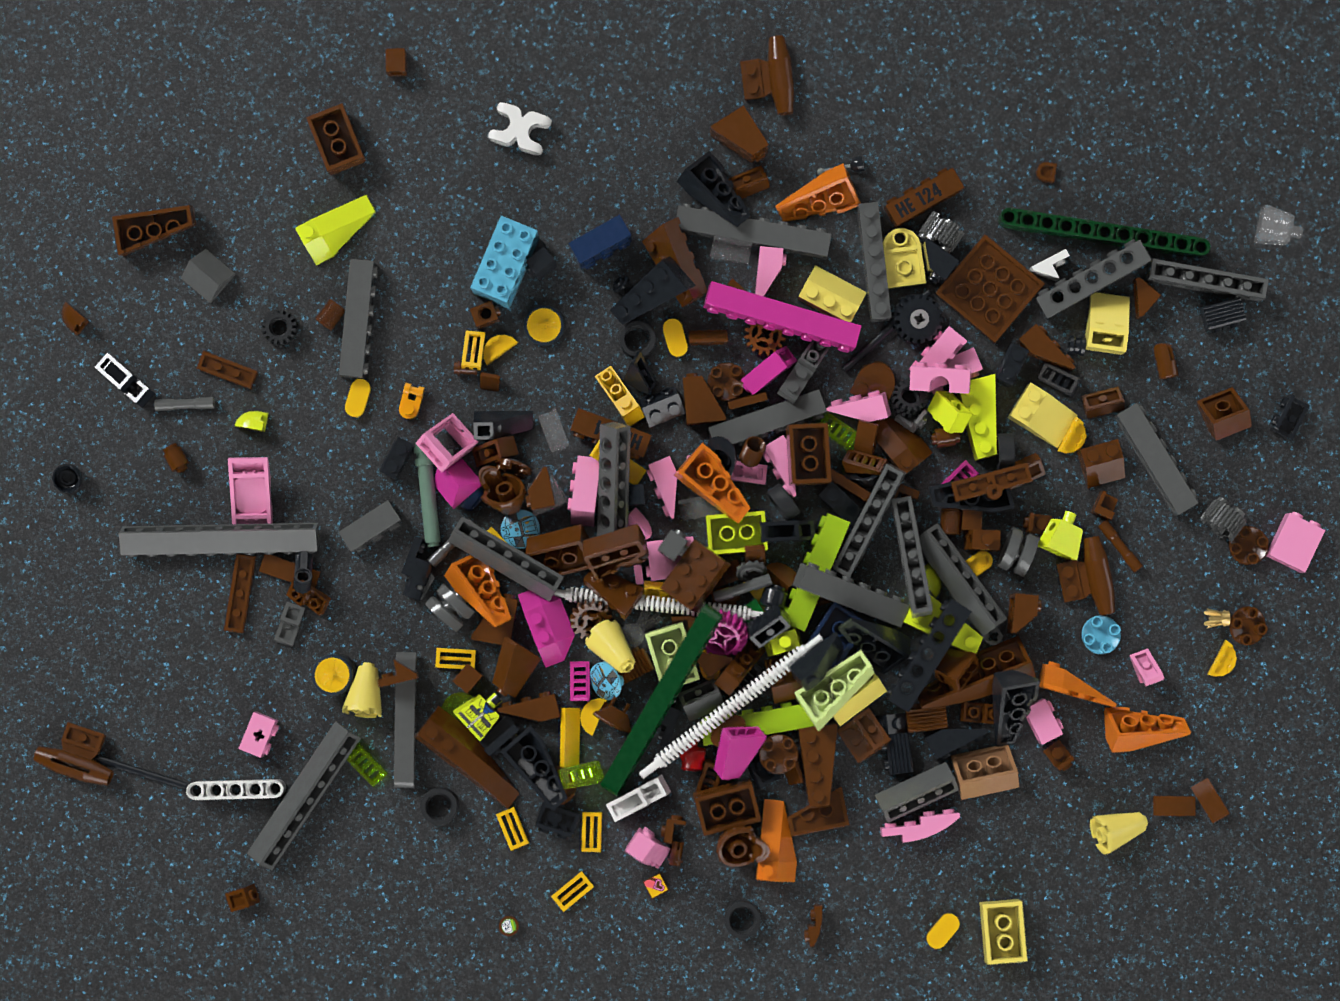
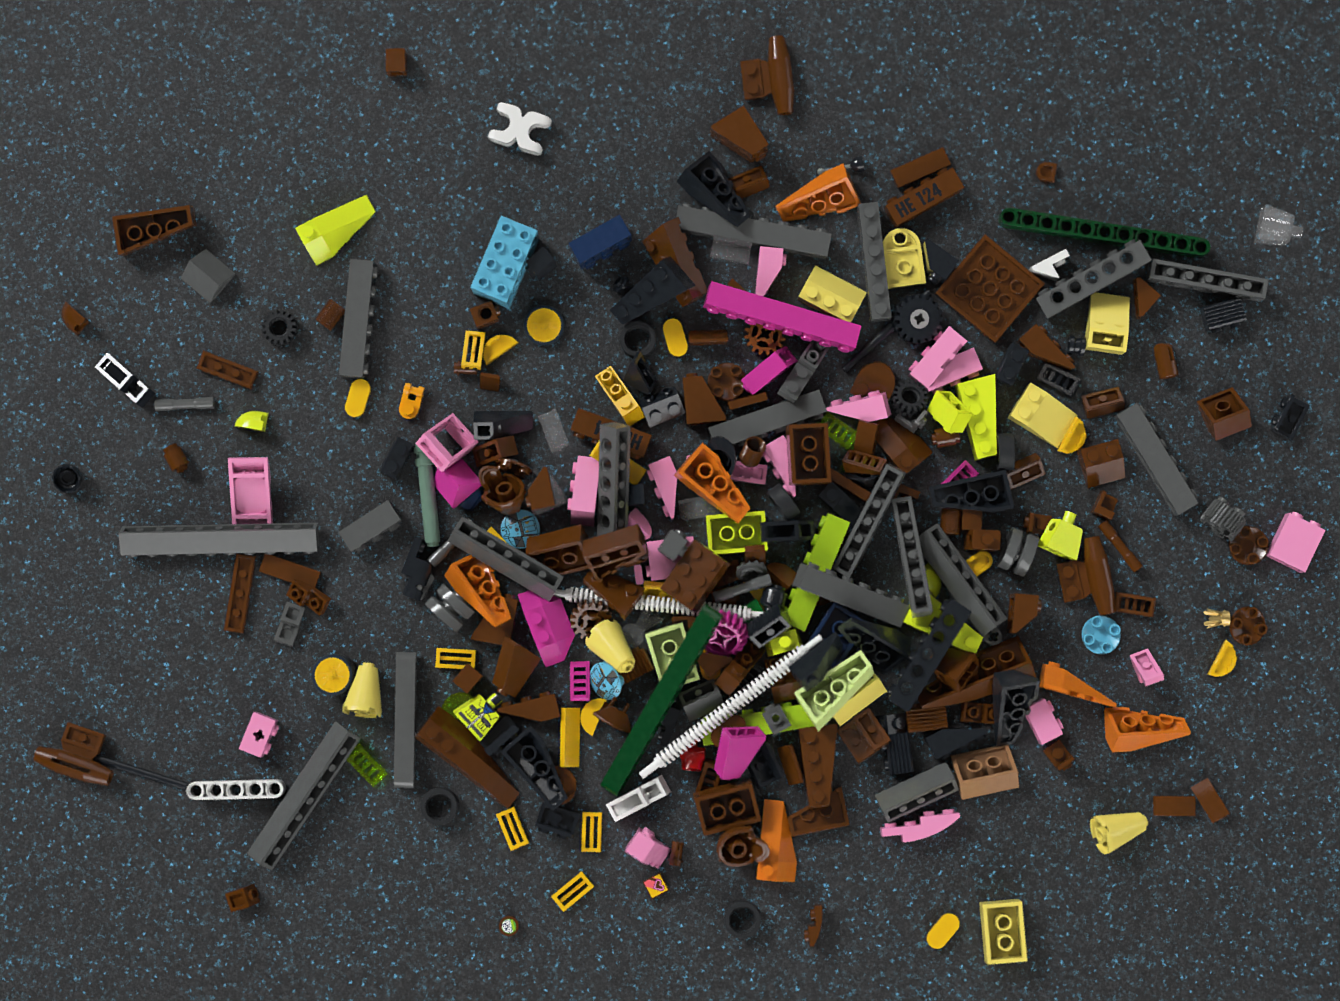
(303, 571): black piece -> none
(336, 139): reddish brown brick -> none
(403, 674): reddish brown slope -> none
(593, 772): clear neon green slope -> none
(667, 831): reddish brown bracket -> none
(778, 726): none -> dark grey brick
(778, 754): reddish brown dish -> none
(920, 167): none -> reddish brown tile
(941, 232): dark grey brick -> none
(958, 377): bright pink arch -> none
(991, 483): reddish brown hinge -> none
(1152, 604): none -> reddish brown slope

